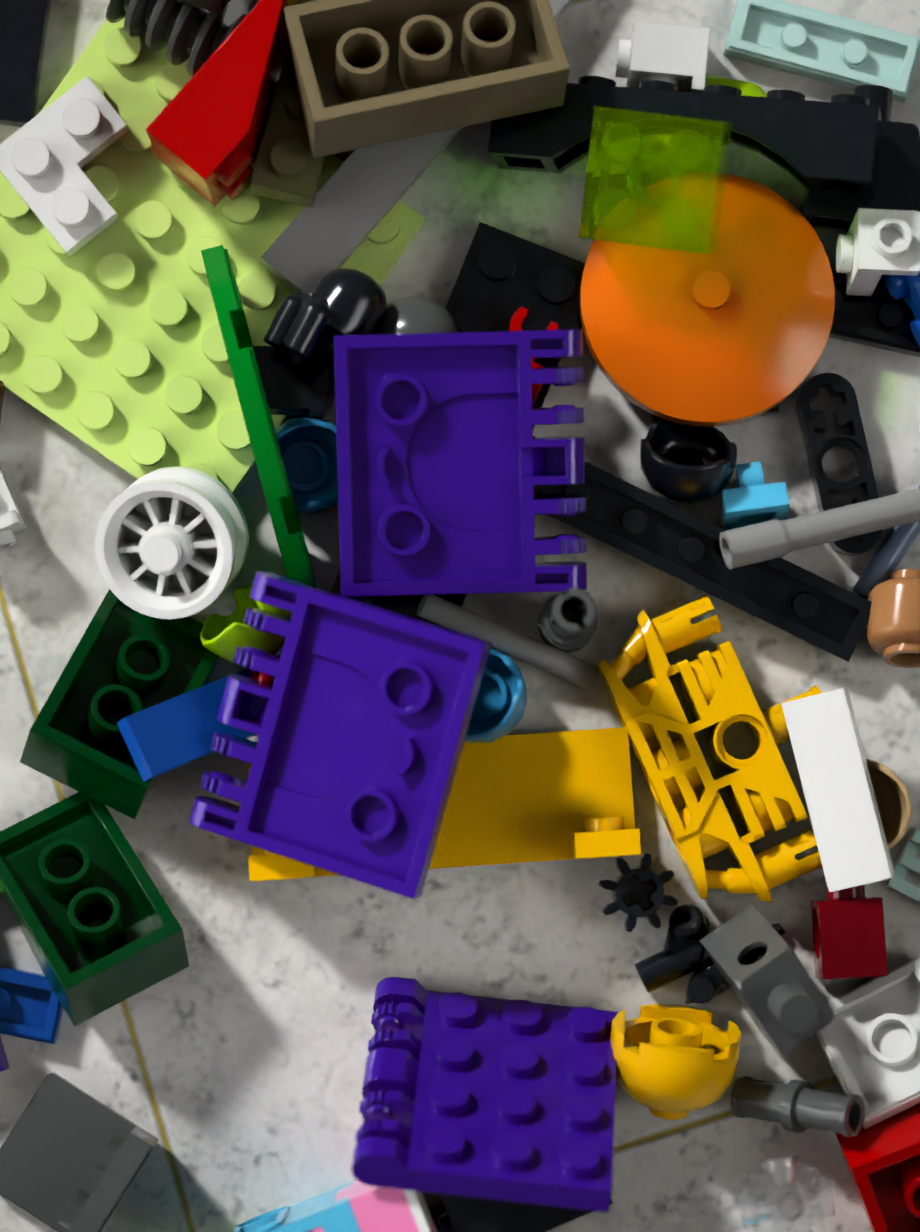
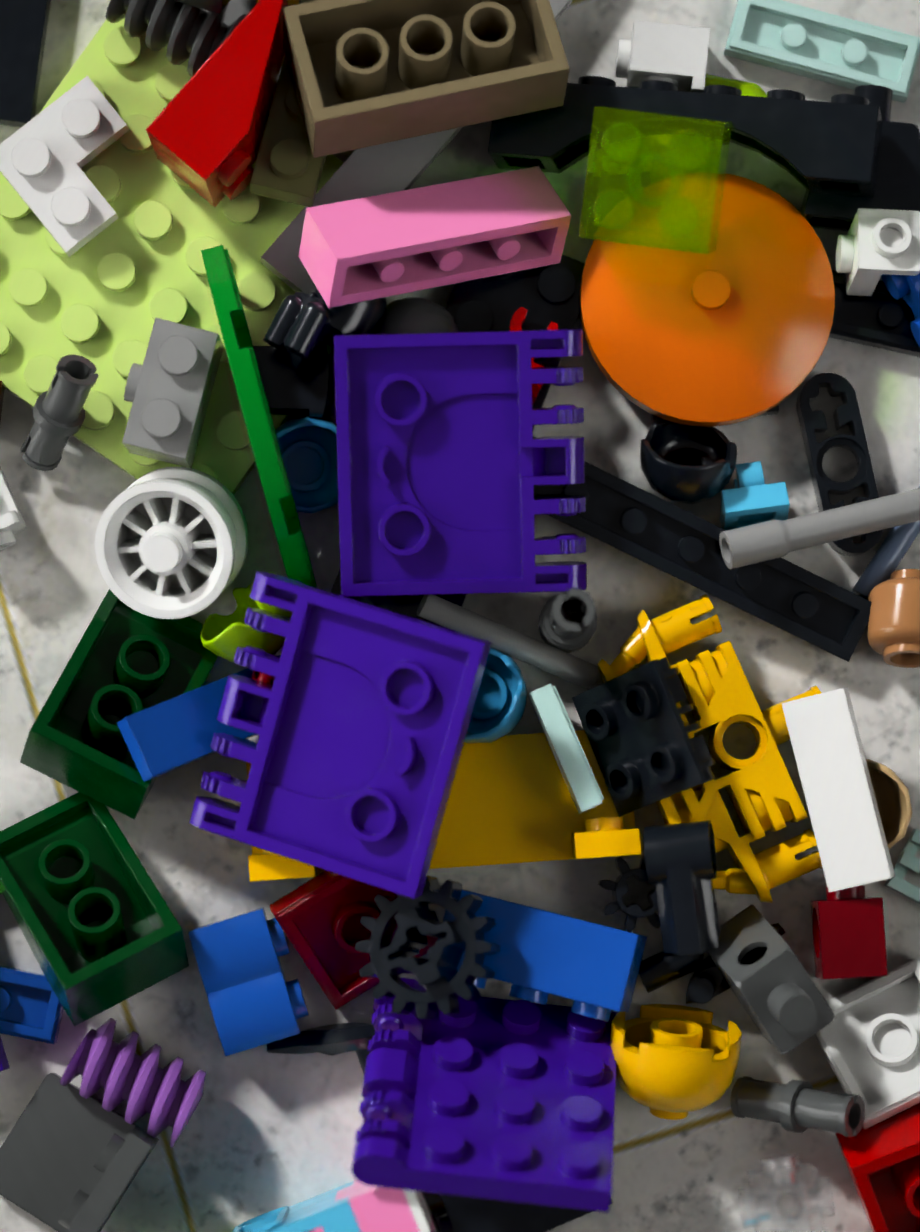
(59, 412): none -> dark grey pin
(135, 1080): none -> medium lavender piece
(171, 392): none -> light grey brick
(247, 980): none -> blue brick
(325, 925): none -> dark red tile
(328, 1040): none -> black bar
(433, 236): none -> bright pink brick
(439, 971): none -> black gear
(560, 957): none -> blue brick
(566, 748): none -> light aqua tile
(642, 736): none -> black hinge
(683, 867): none -> black piece

